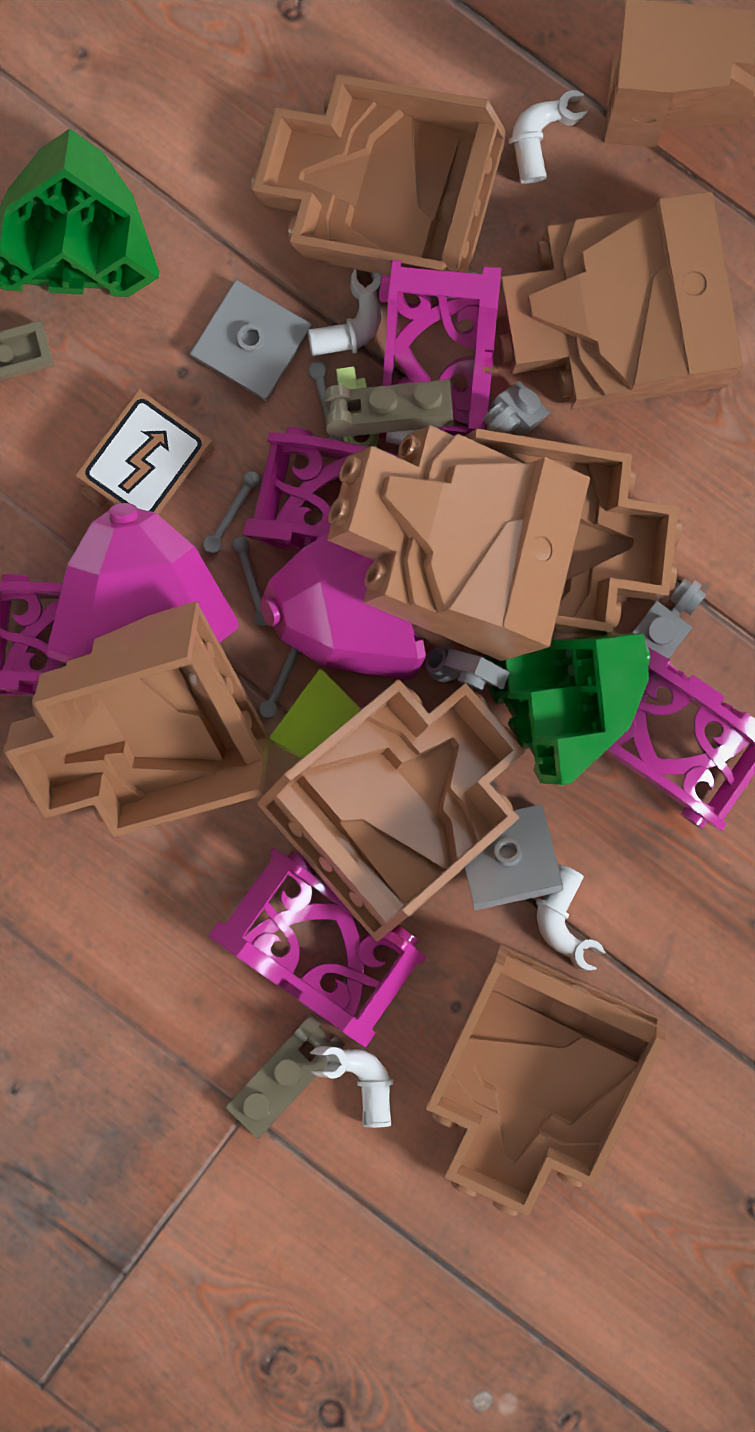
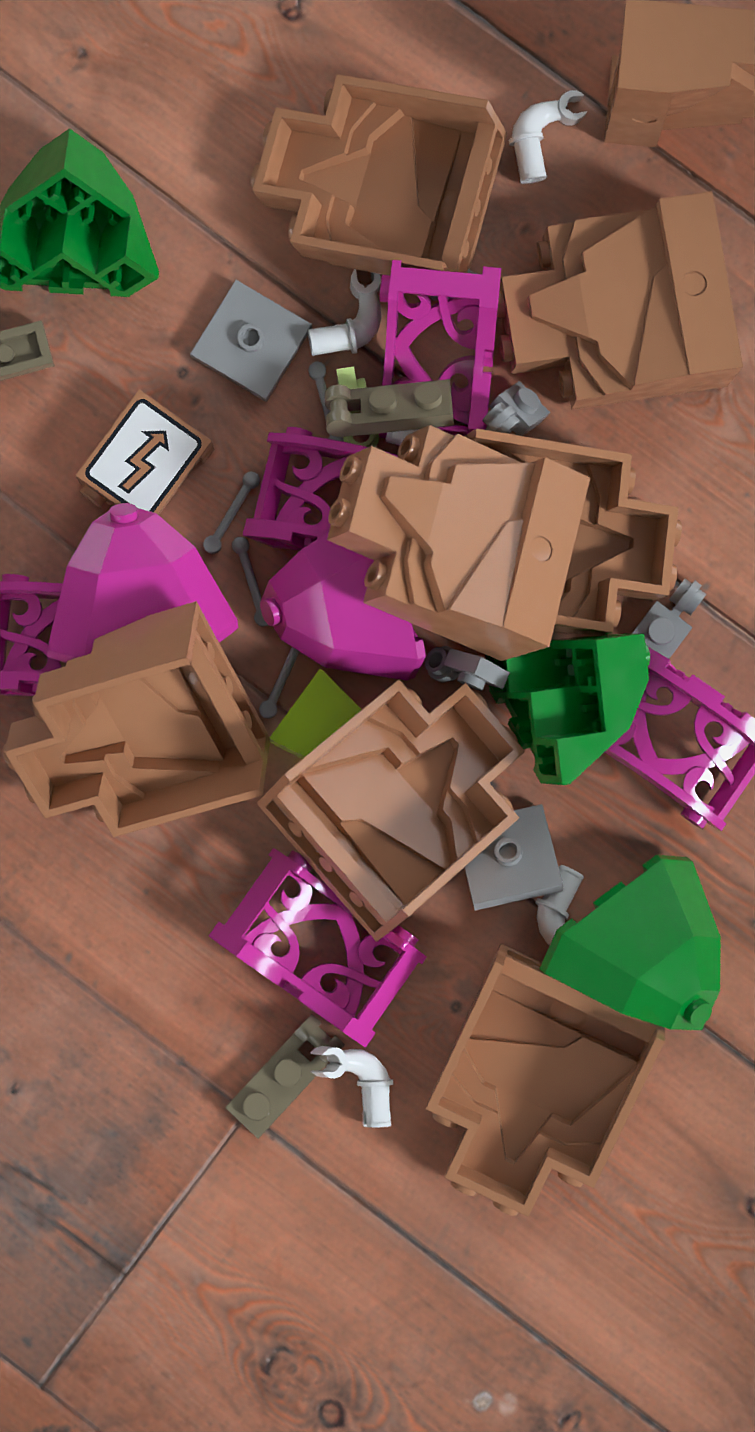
(645, 948): none -> green brick

